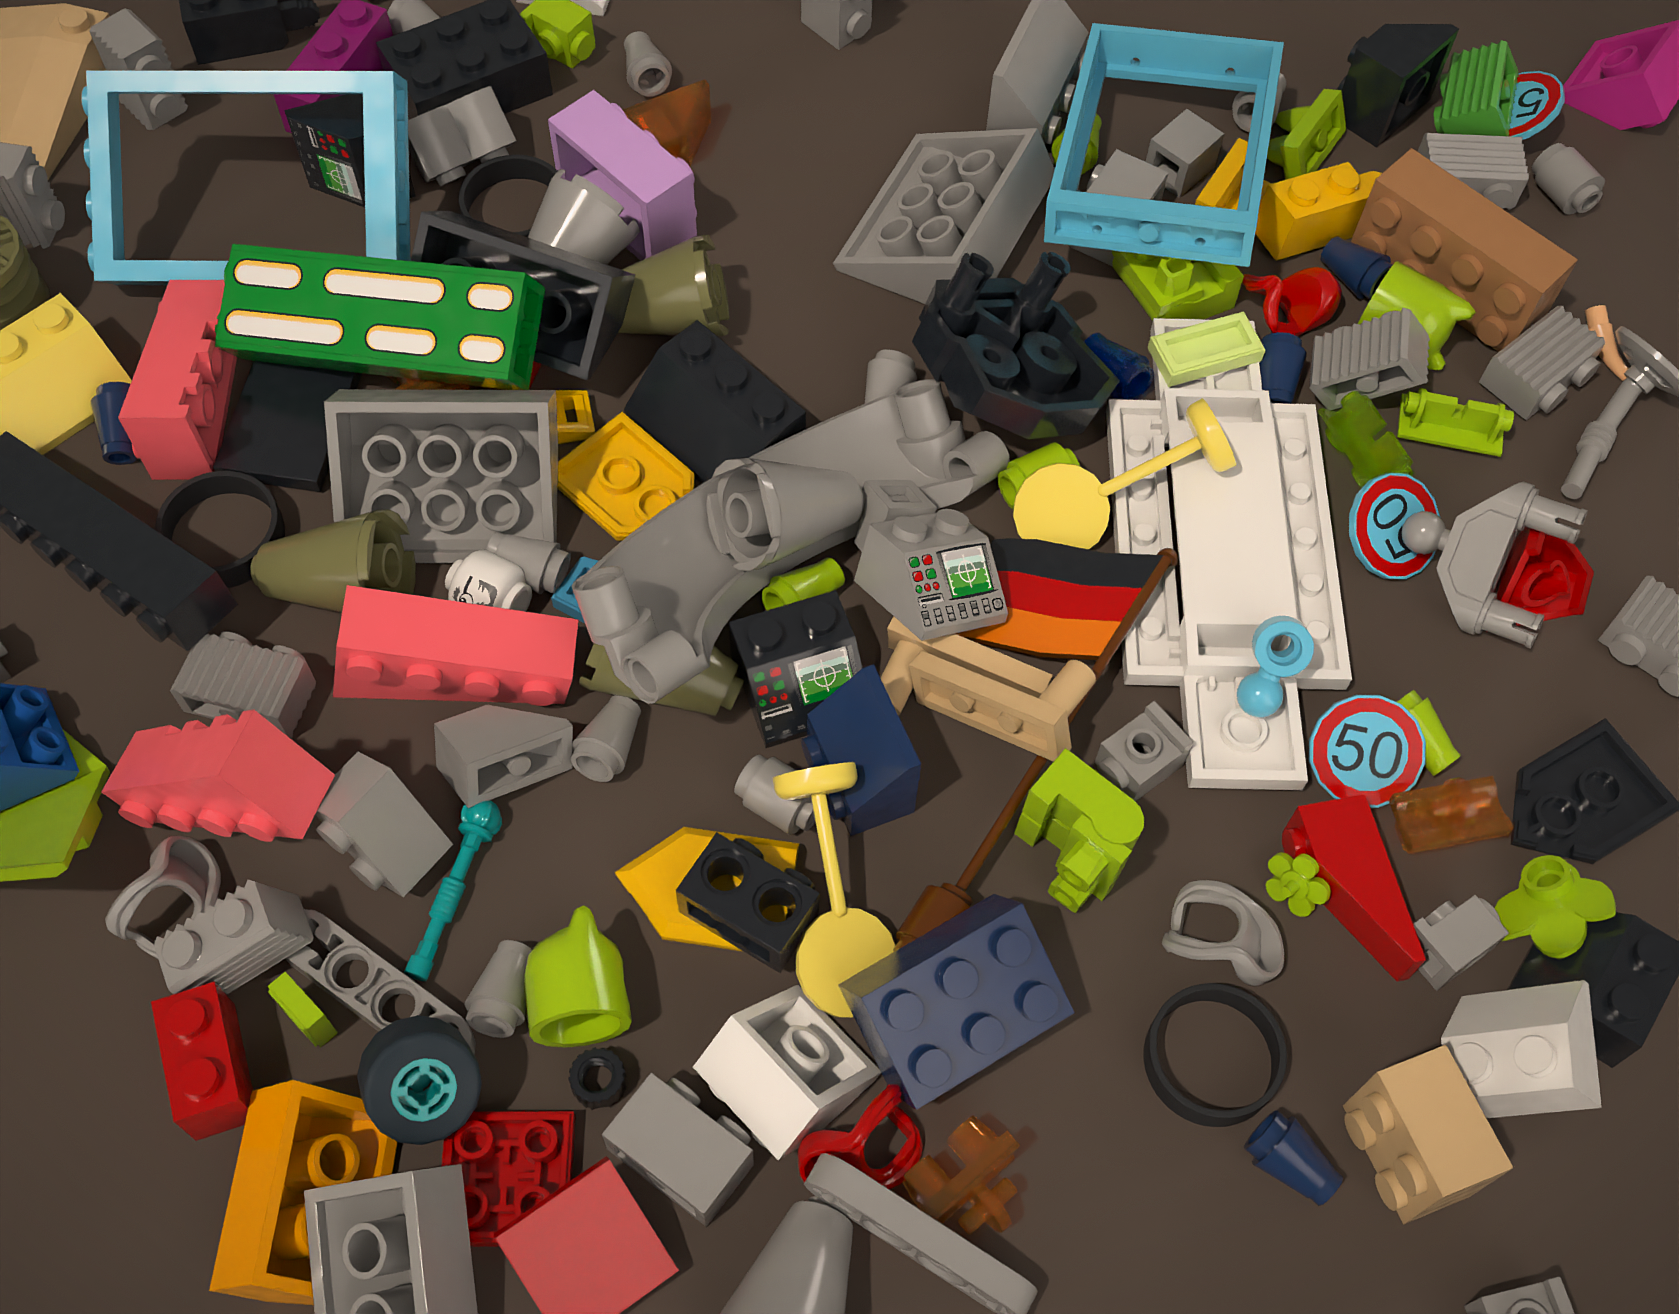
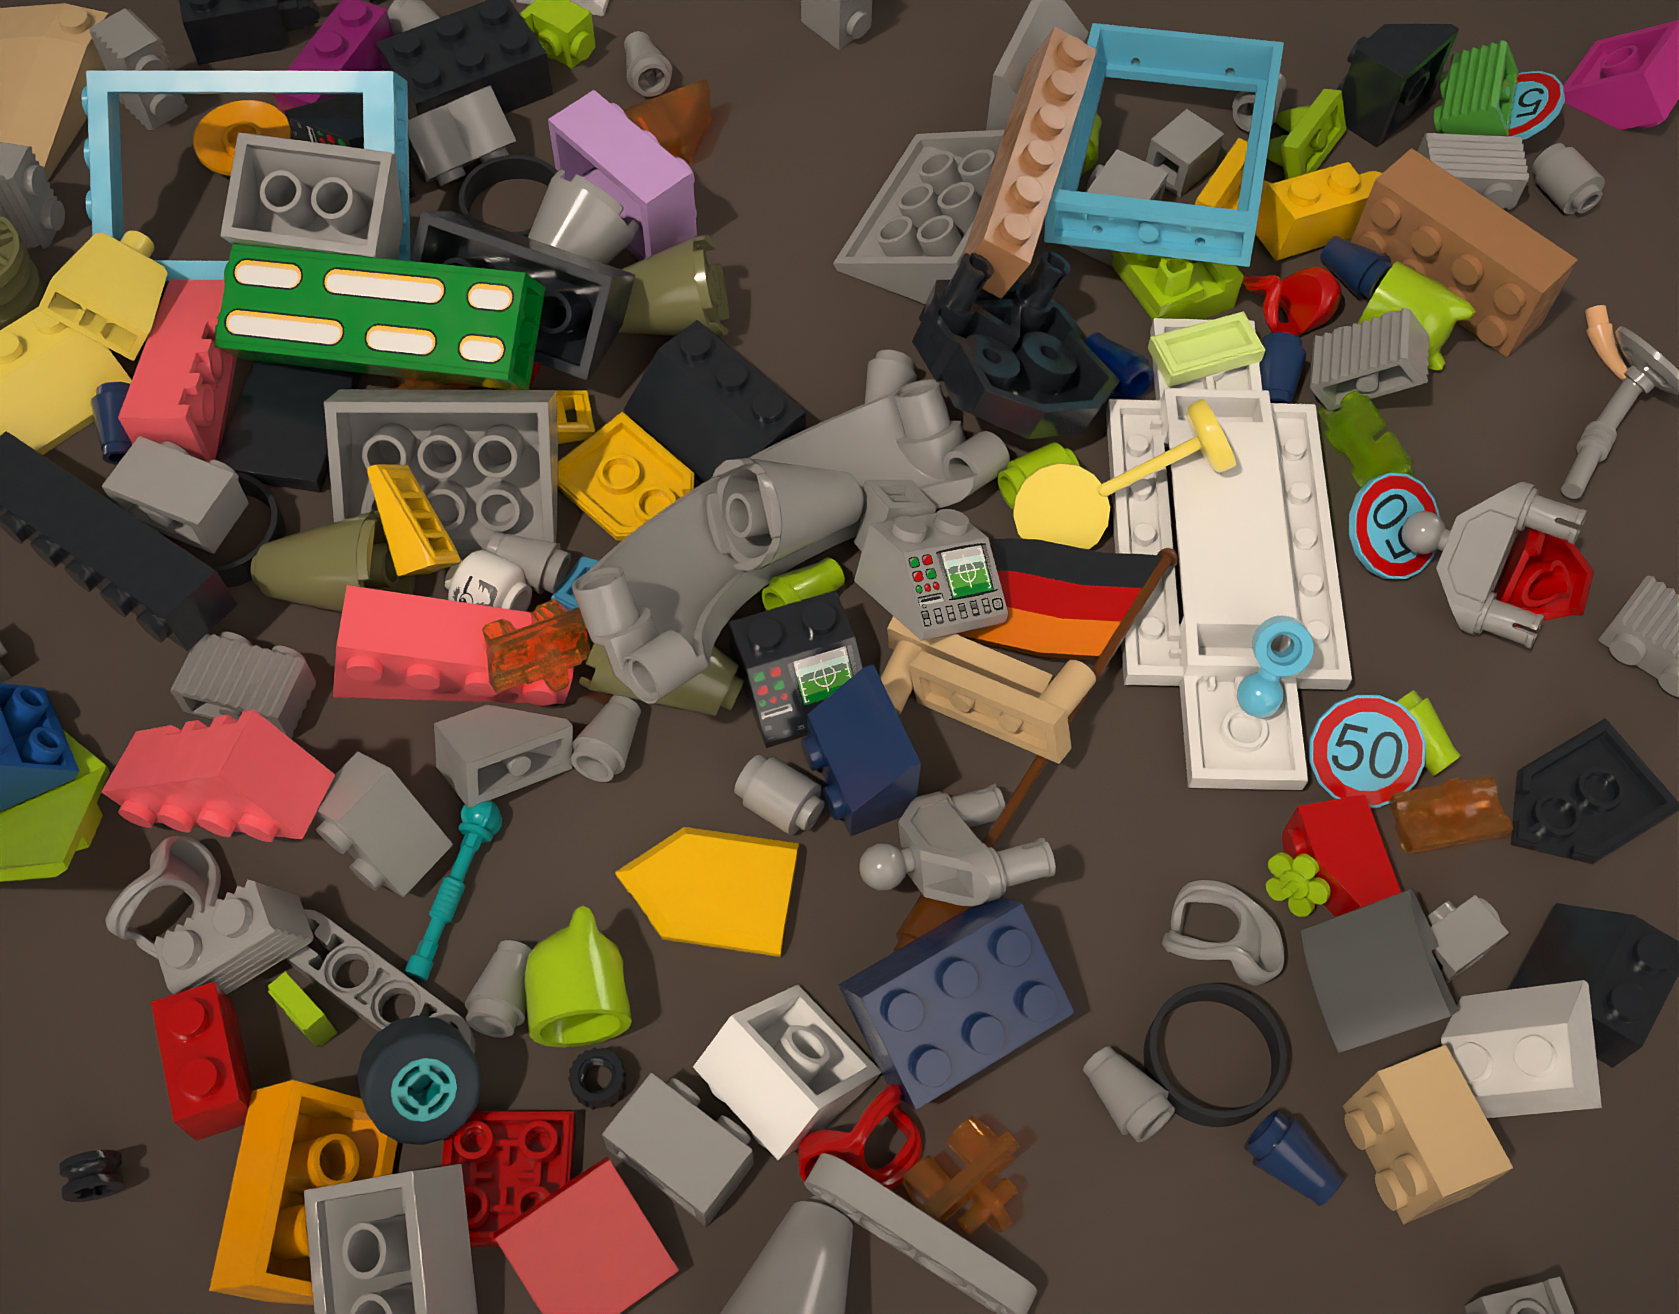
(91, 1175): none -> black bush
(109, 291): none -> light yellow torso
(177, 493): none -> light grey brick
(218, 131): none -> light orange dish
(313, 198): none -> light grey slope
(410, 523): none -> yellow slope
(537, 651): none -> clear orange hips
(738, 912): black brick -> none
(843, 938): light yellow piece -> none
(948, 857): none -> light grey connector
(1030, 158): none -> medium nougat brick
(1089, 824): lime hips -> none
(1129, 1095): none -> light grey cone
(1162, 752): light grey brick -> none
(1376, 971): none -> dark grey slope
(1446, 423): lime hinge -> none
(1543, 362): light grey brick -> none
(1554, 906): lime plate -> none

